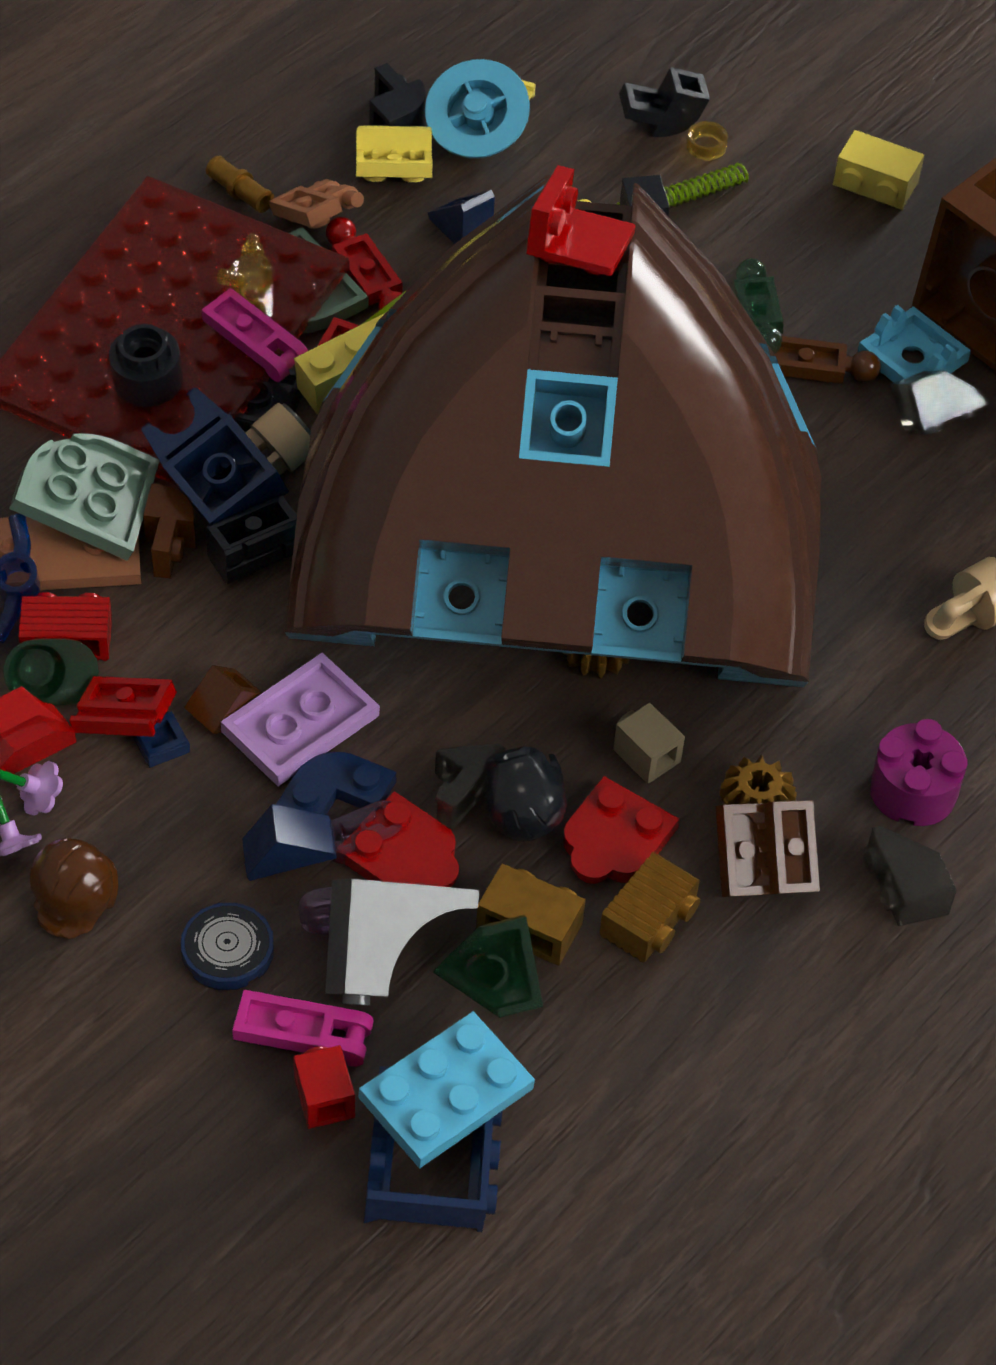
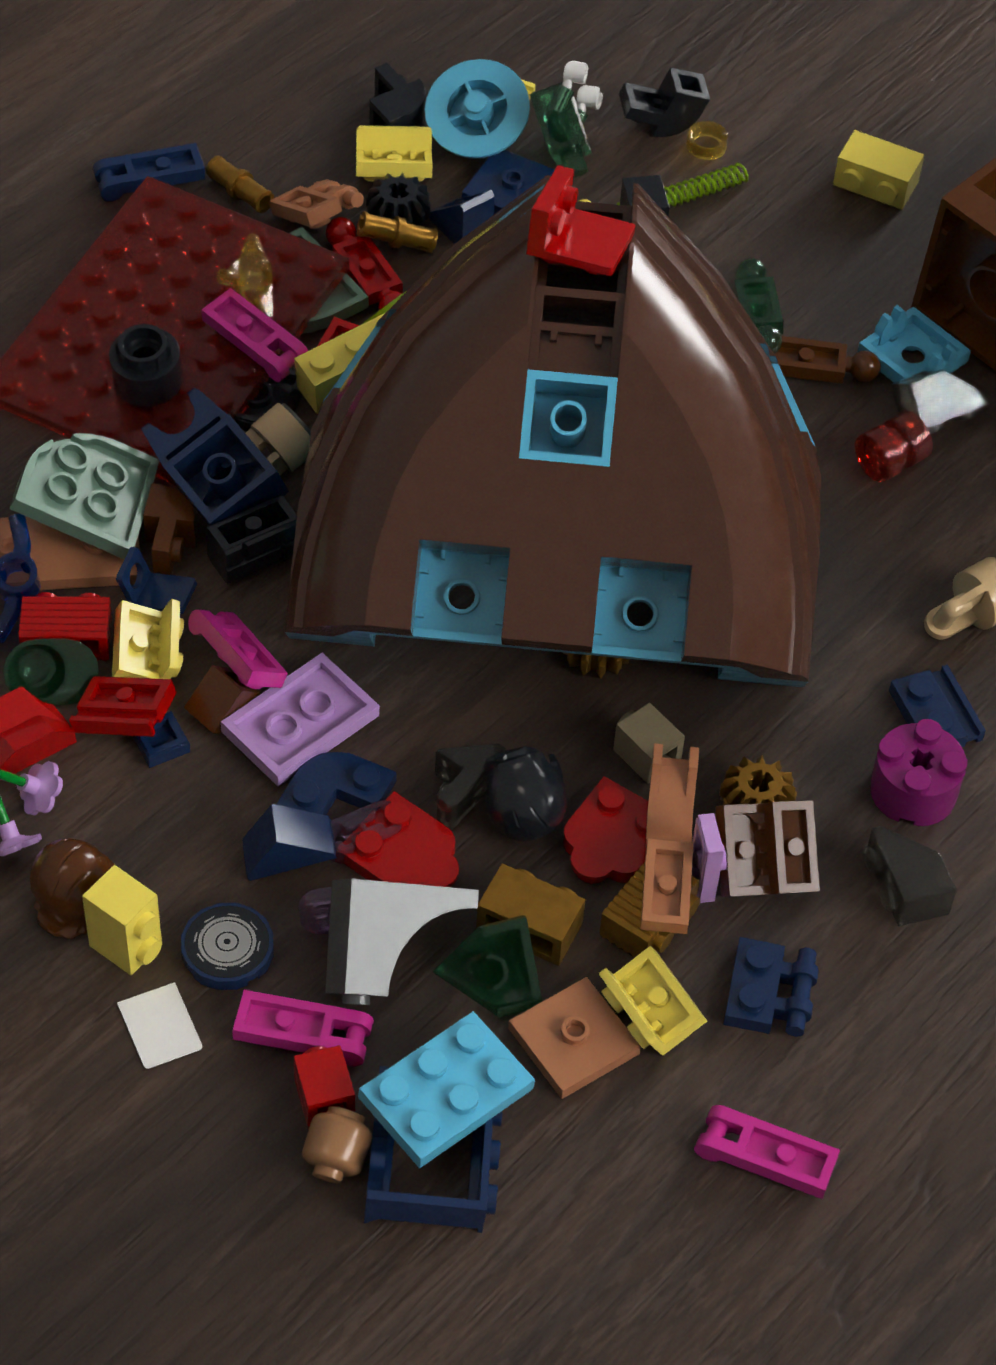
(123, 920): none -> light yellow brick
(127, 172): none -> dark blue plate
(147, 641): none -> light yellow bracket
(153, 589): none -> dark blue bracket
(160, 1025): none -> white sticker
(238, 648): none -> dark pink plate
(337, 1144): none -> medium nougat head
(397, 232): none -> pearl gold pin
(399, 198): none -> black gear
(507, 177): none -> dark blue plate
(564, 118): none -> clear green torso
(574, 1037): none -> nougat plate
(653, 1000): none -> light yellow bracket
(669, 843): none -> nougat piece
(708, 856): none -> lavender plate
(755, 986): none -> dark blue plate
(767, 1150): none -> dark pink plate
(893, 445): none -> clear red wheel
(937, 698): none -> dark blue plate

